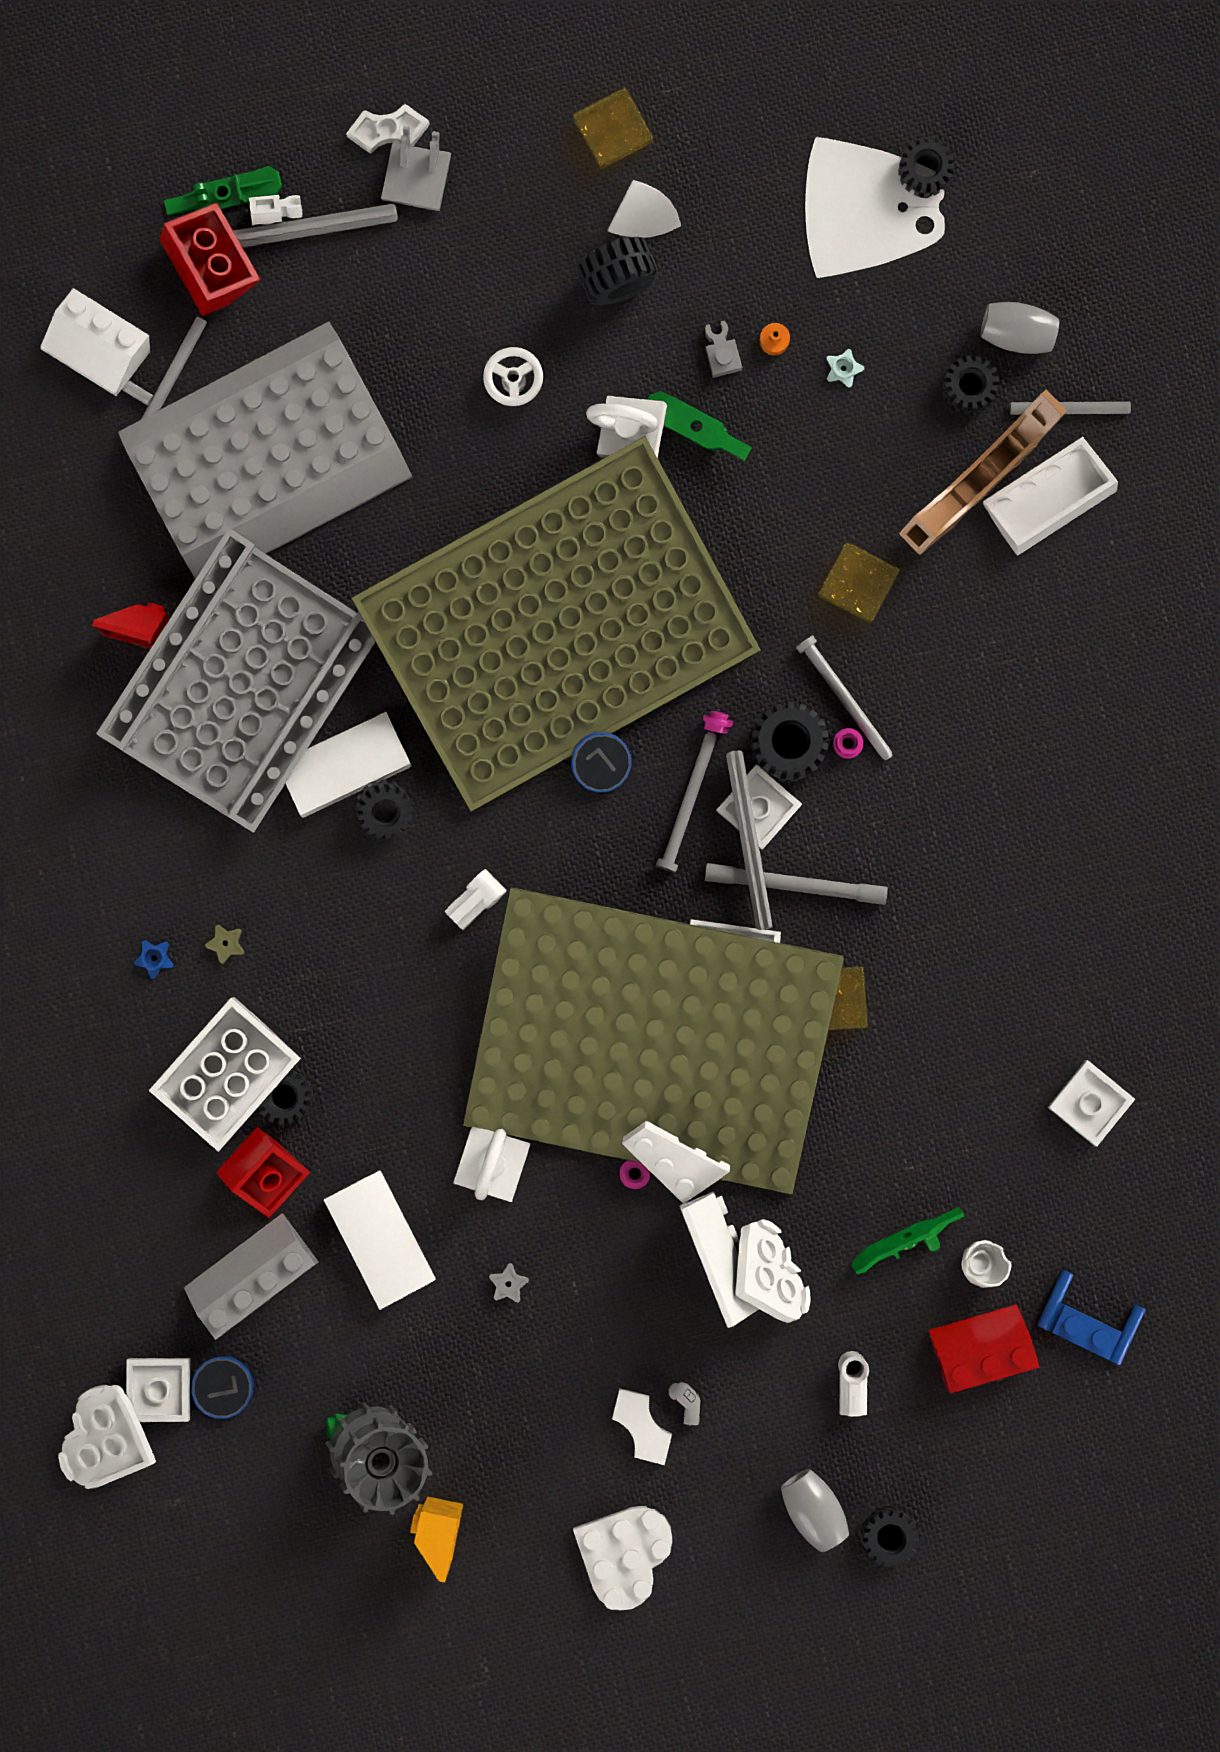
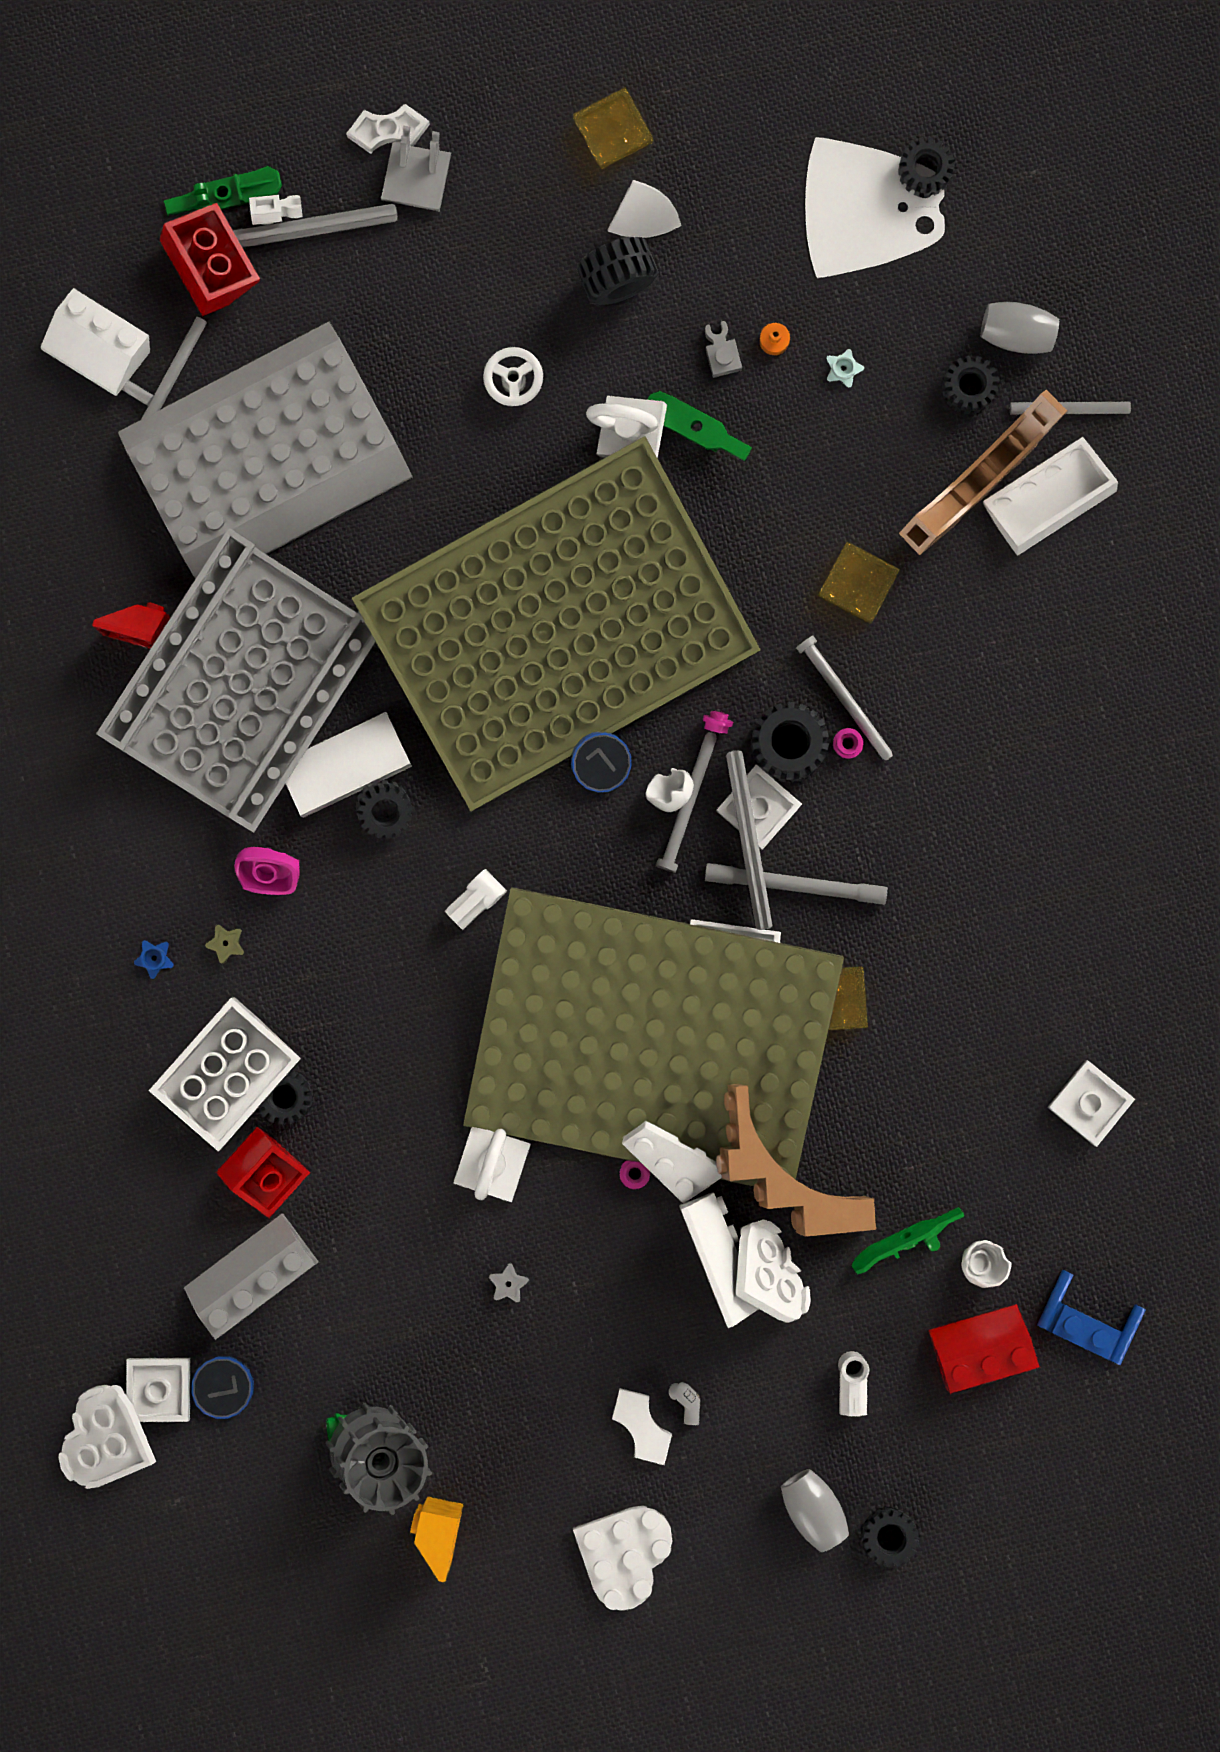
(267, 871): none -> dark pink piece
(379, 1239): white slope -> none
(670, 791): none -> white hair
(748, 1159): none -> medium nougat arch

